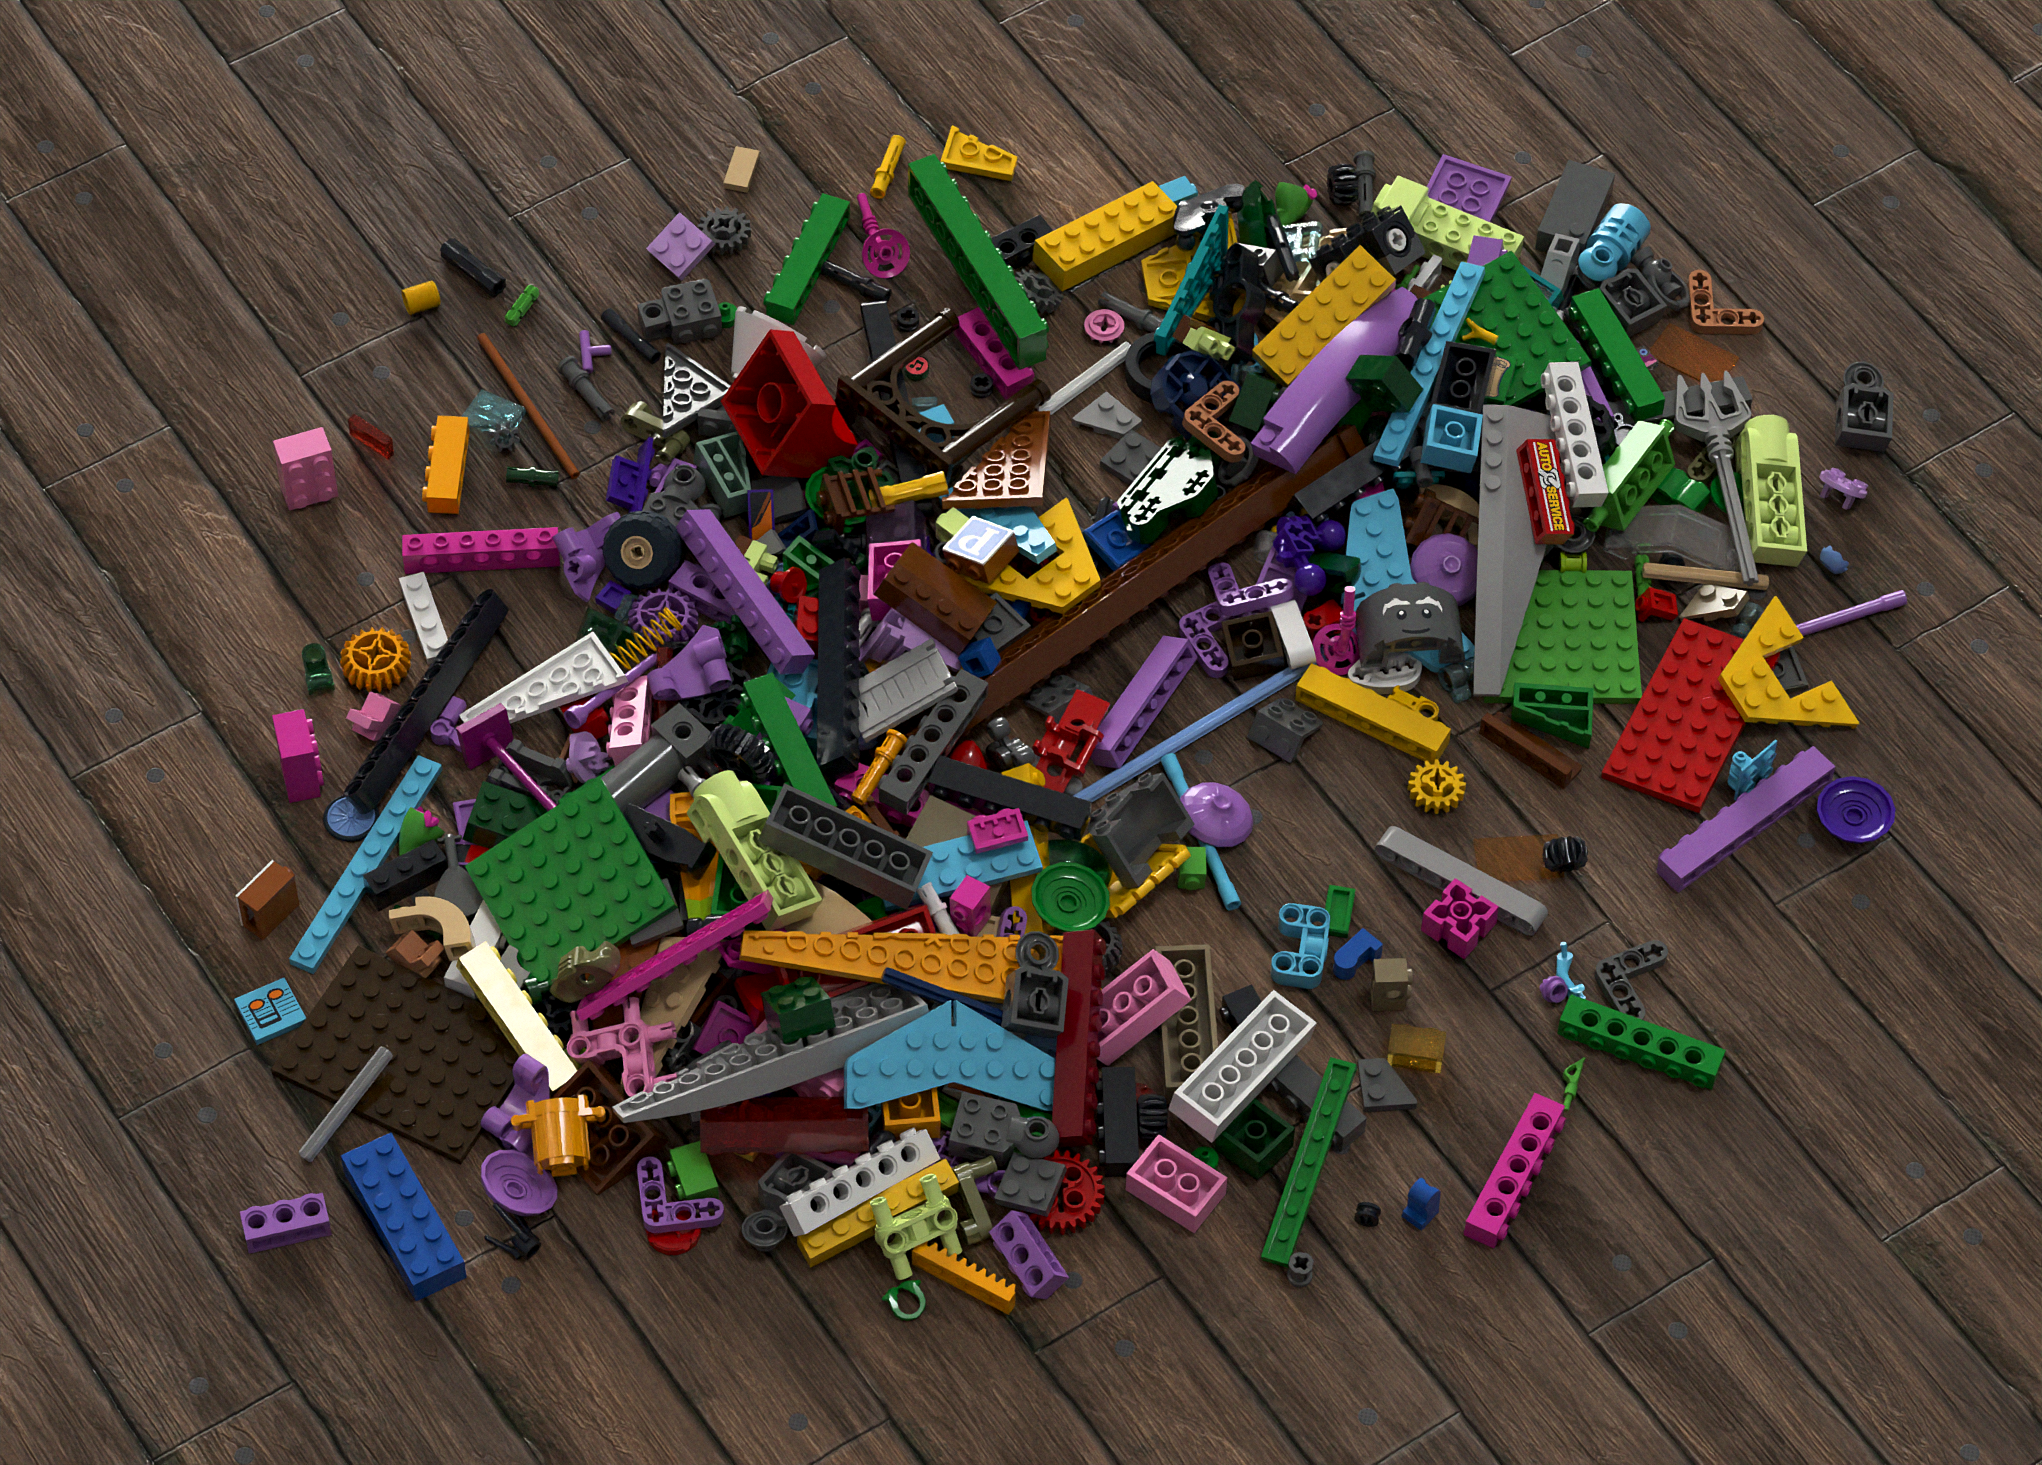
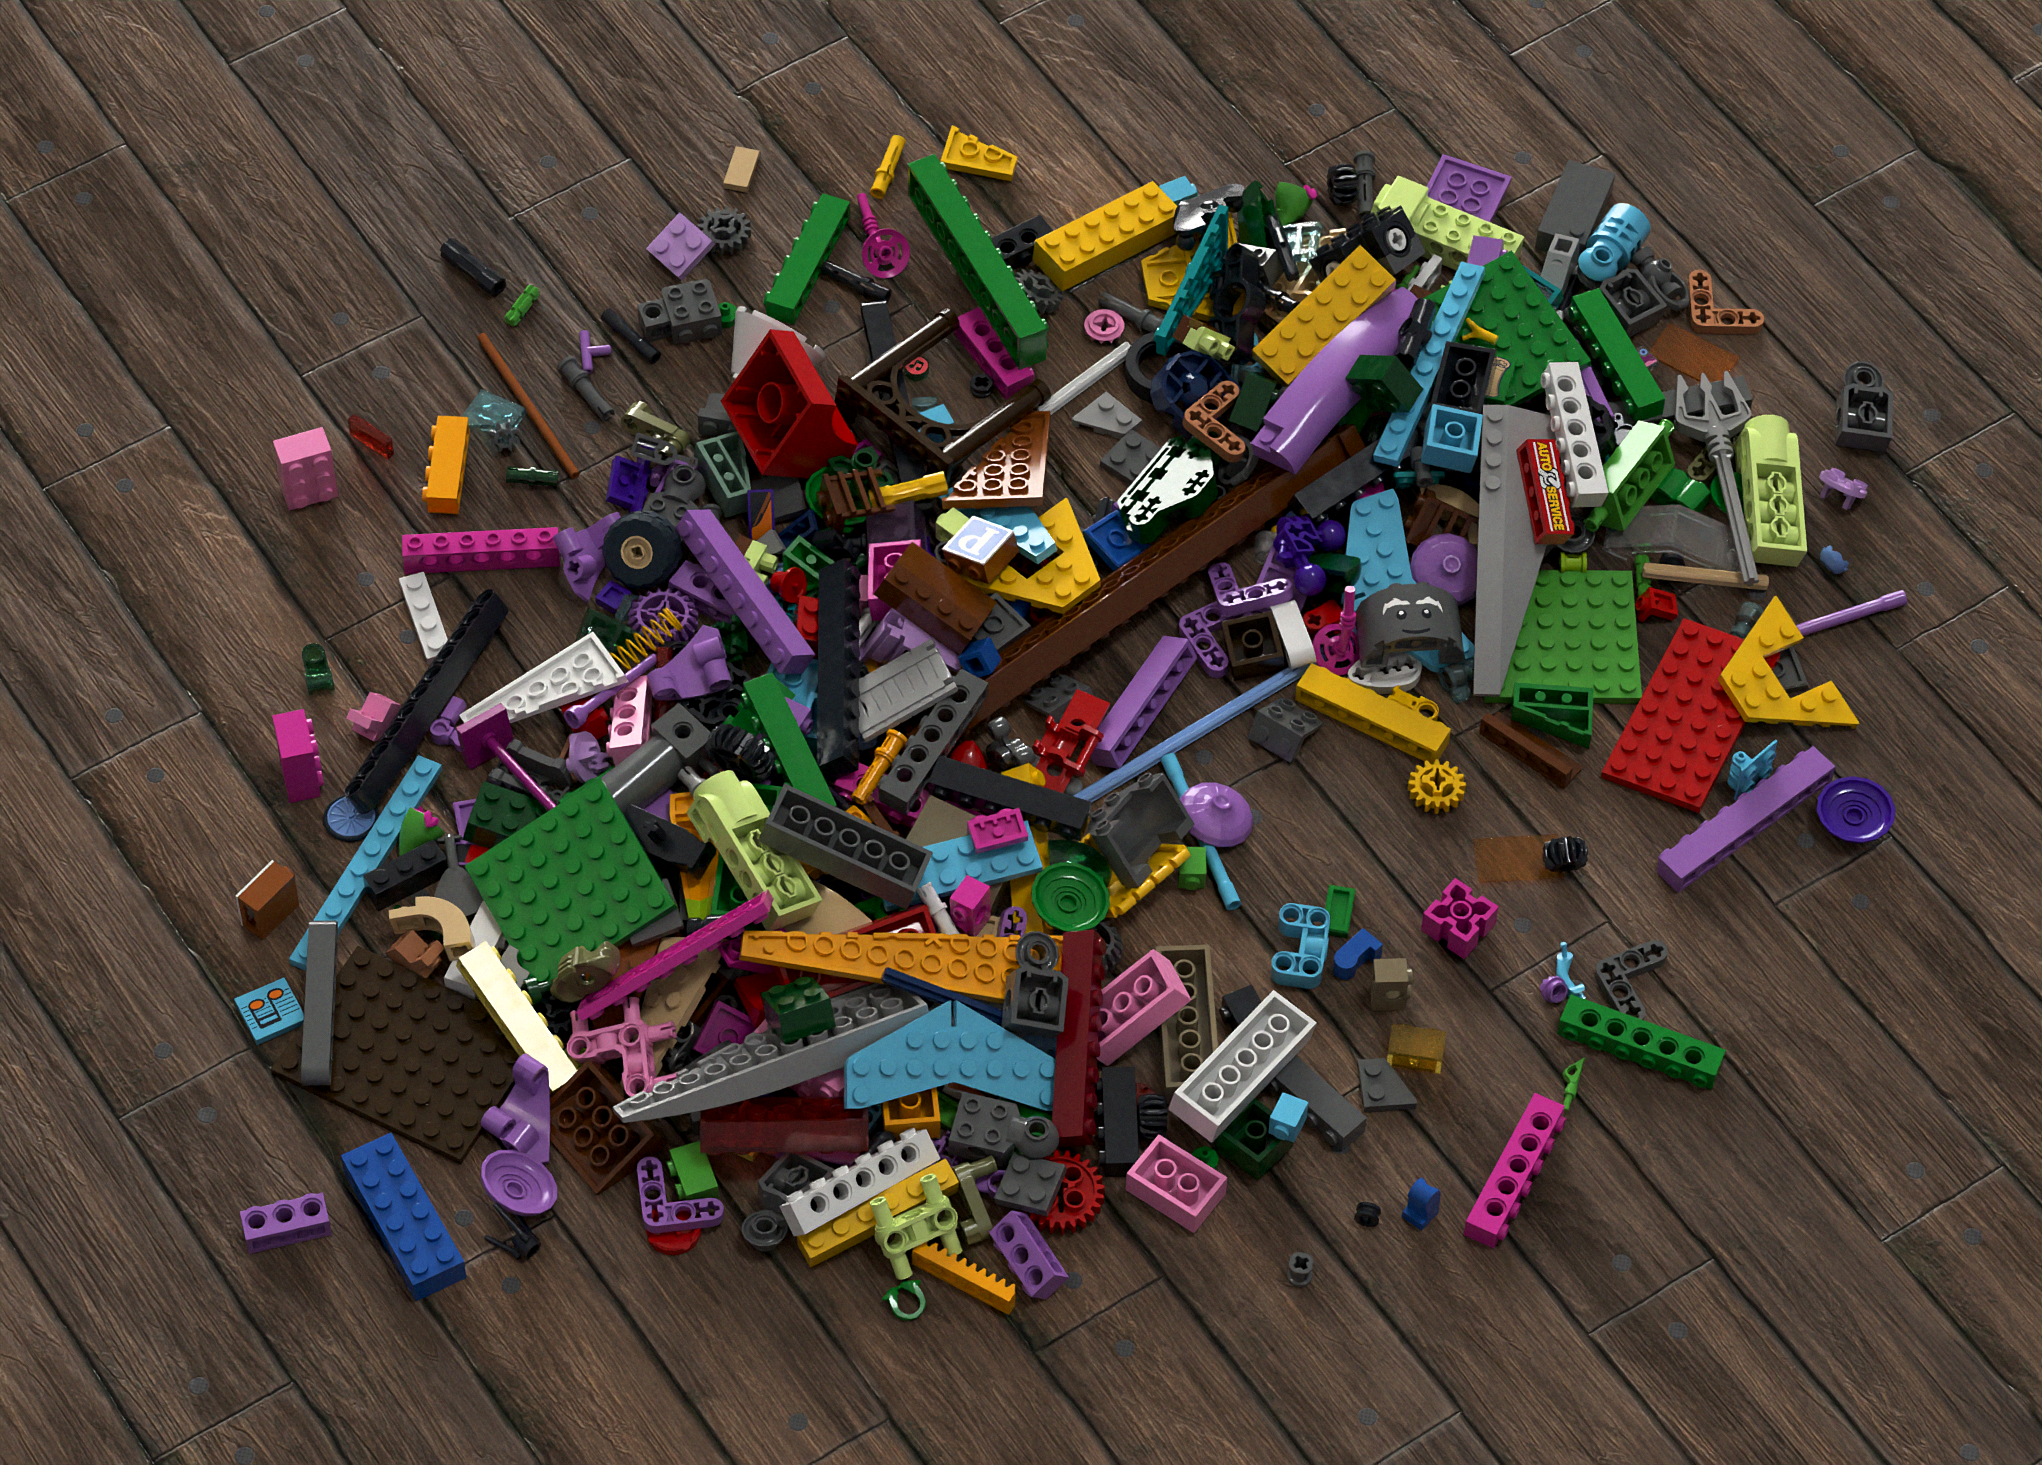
(319, 1003): none -> dark grey beam
(345, 1104): light grey axle -> none
(382, 659): light orange gear -> none
(421, 297): yellow piece -> none
(559, 1132): light orange container -> none
(653, 455): none -> dark grey piece
(687, 390): dark grey tile -> none
(908, 326): black bush -> none
(1288, 1117): none -> medium azure brick
(1309, 1162): green plate -> none
(1441, 868): light grey beam -> none
(1715, 602): dark tan wing -> none

